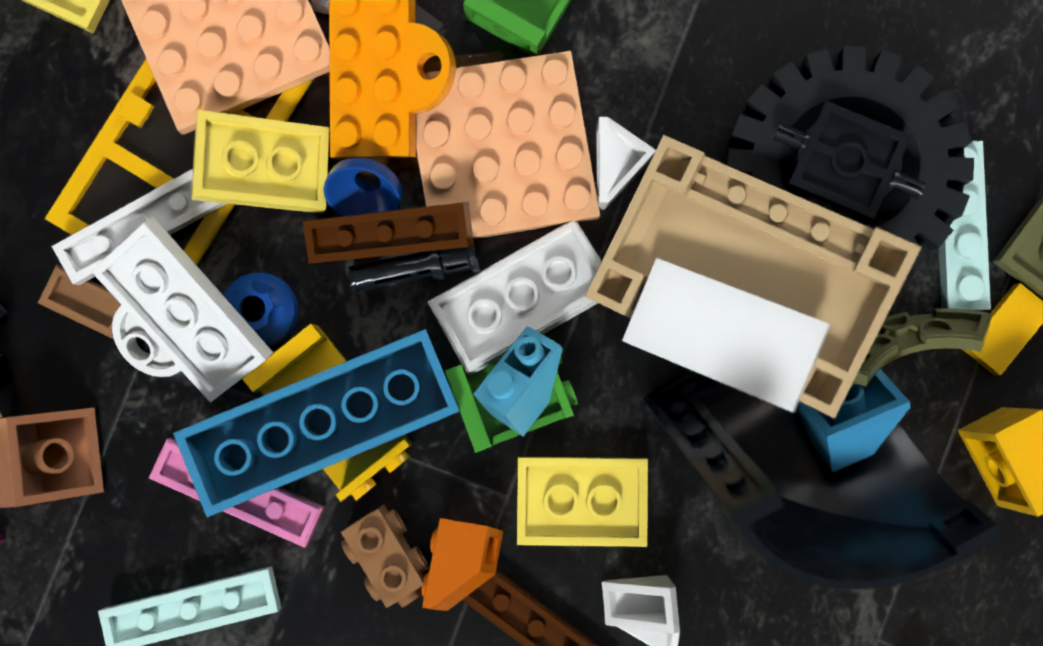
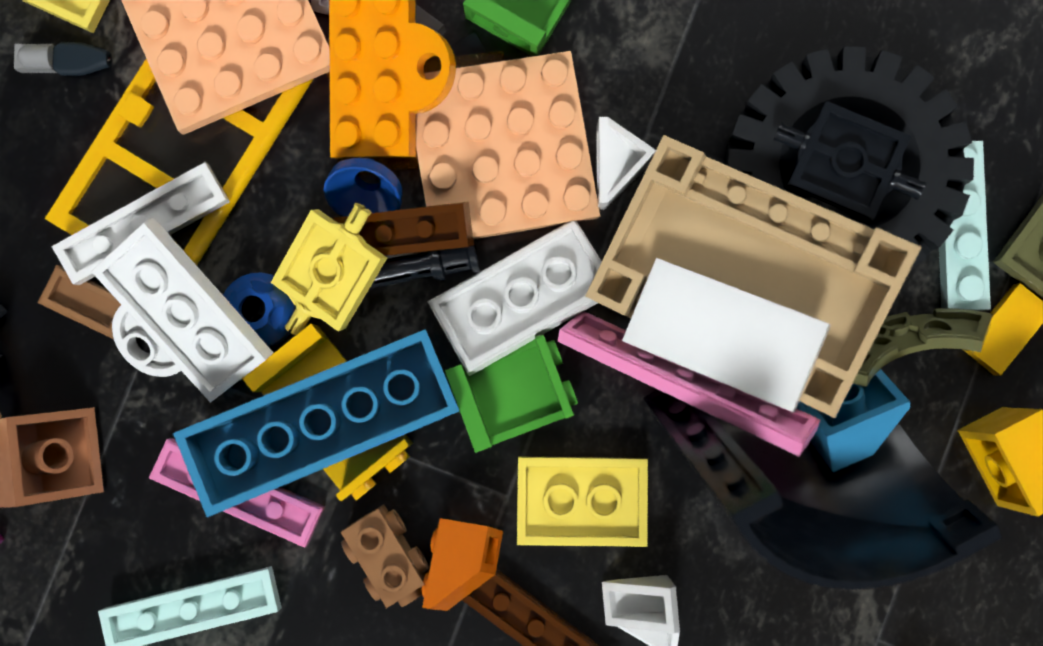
(64, 58): none -> piece
(259, 162): light yellow plate -> none
(328, 269): none -> light yellow plate
(521, 381): medium azure slope -> none
(763, 419): none -> bright pink tile

